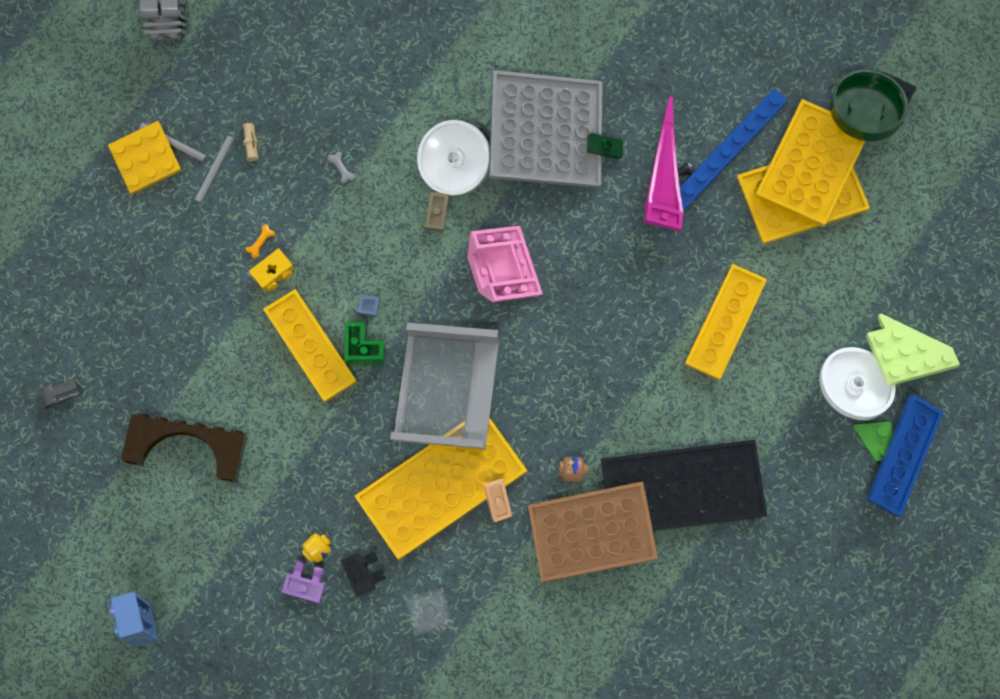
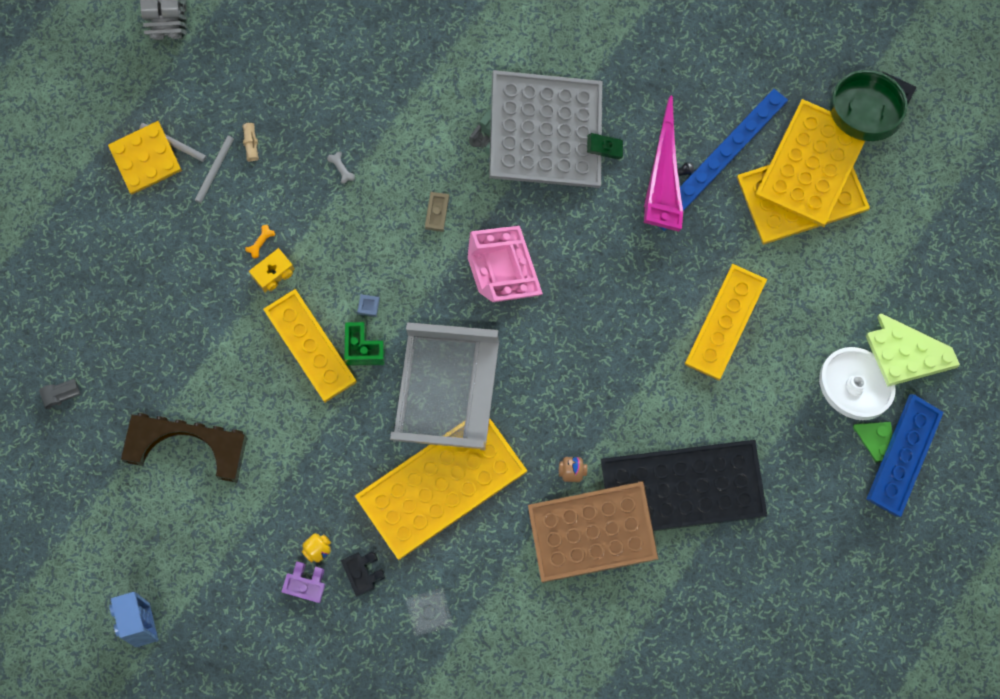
(453, 157): white dish -> none
(497, 500): light nougat plate -> none

